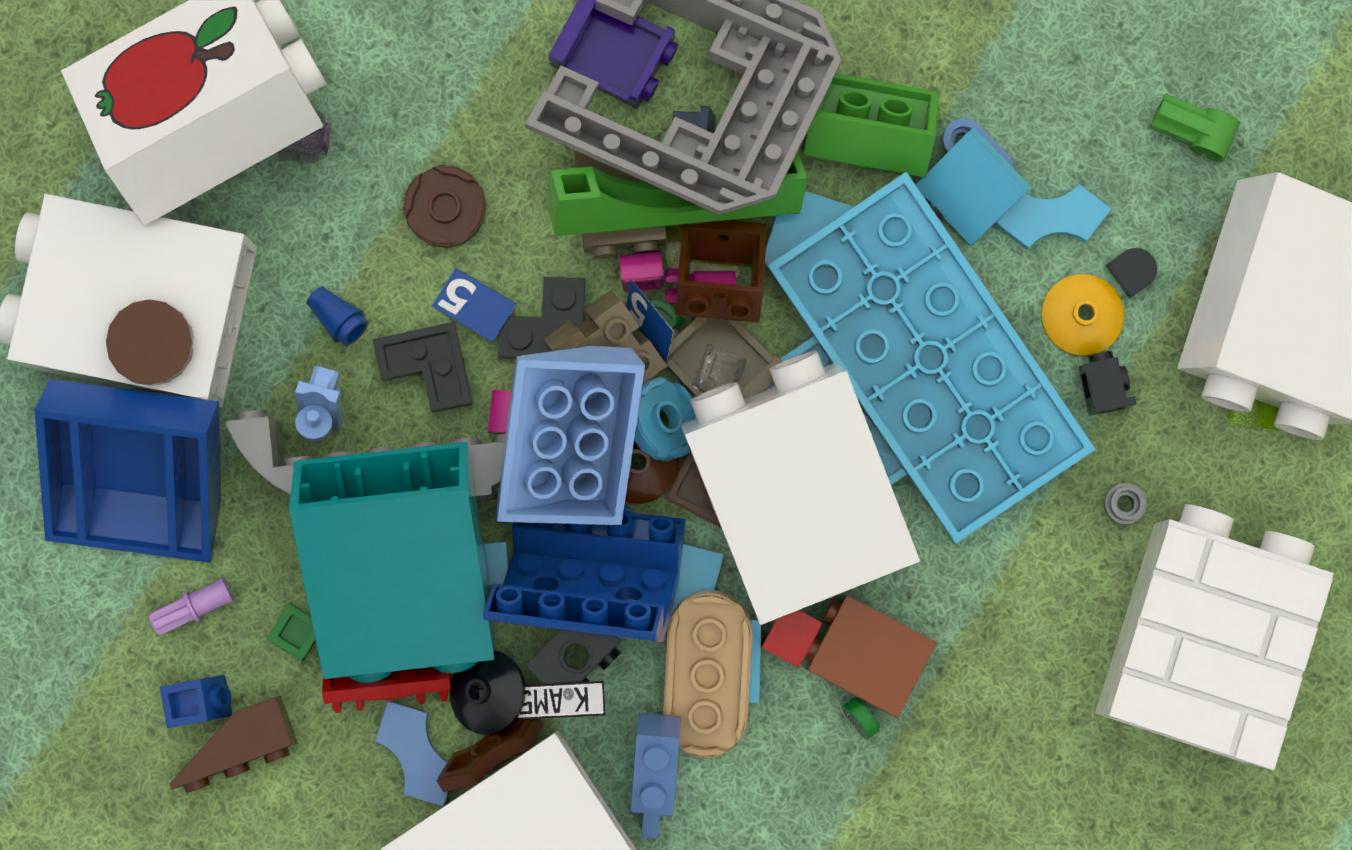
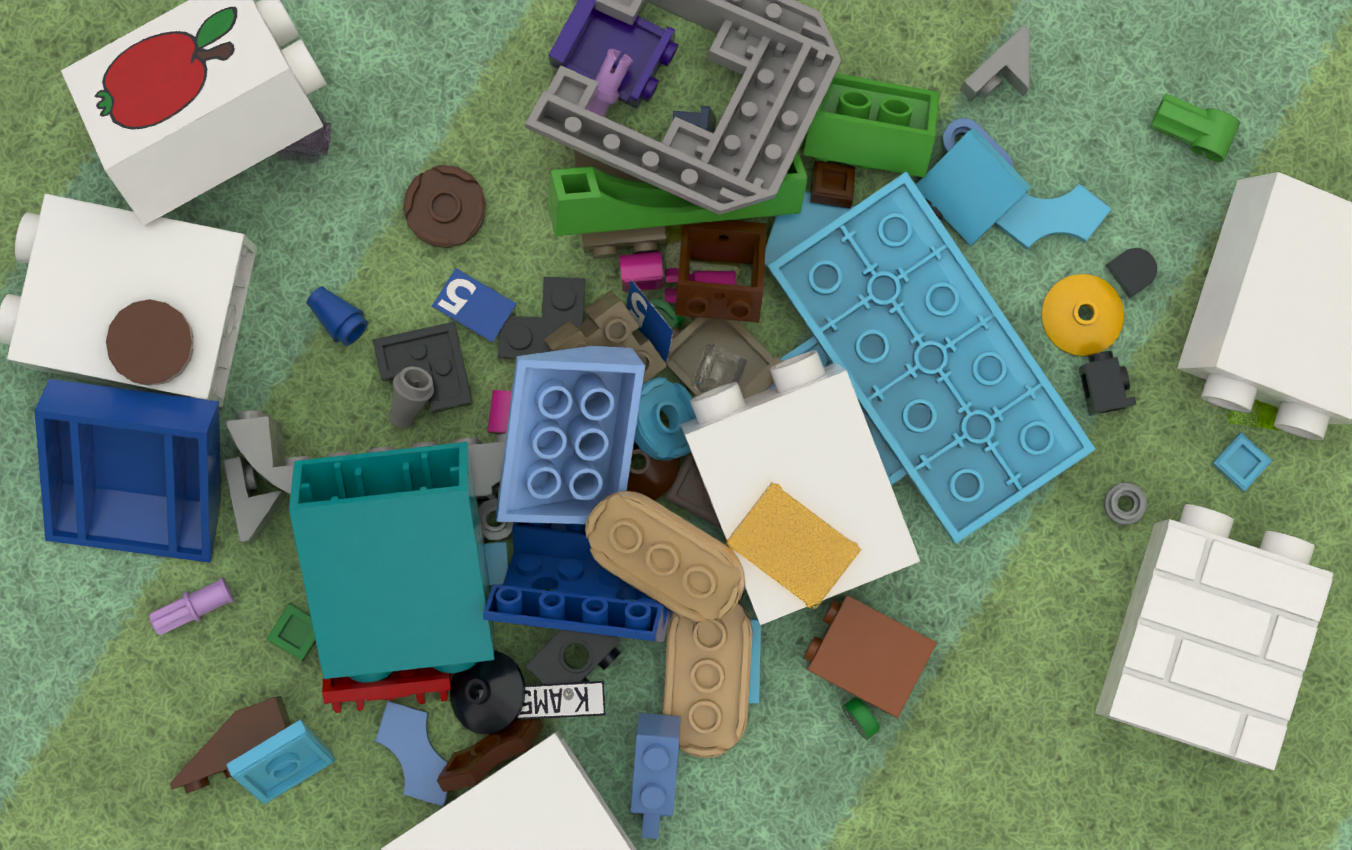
(196, 701): blue bracket -> none
(250, 511): none -> light grey slope
(281, 762): none -> medium azure tile
(319, 405): light blue hips -> none
(410, 393): none -> light grey cone
(493, 533): none -> flat silver plate
(609, 82): none -> lavender pin
(665, 556): none -> tan tile
(792, 637): red panel -> none
(793, 545): none -> clear yellow piece
(832, 184): none -> reddish brown tile
(1010, 61): none -> light grey slope
(1241, 462): none -> medium azure tile

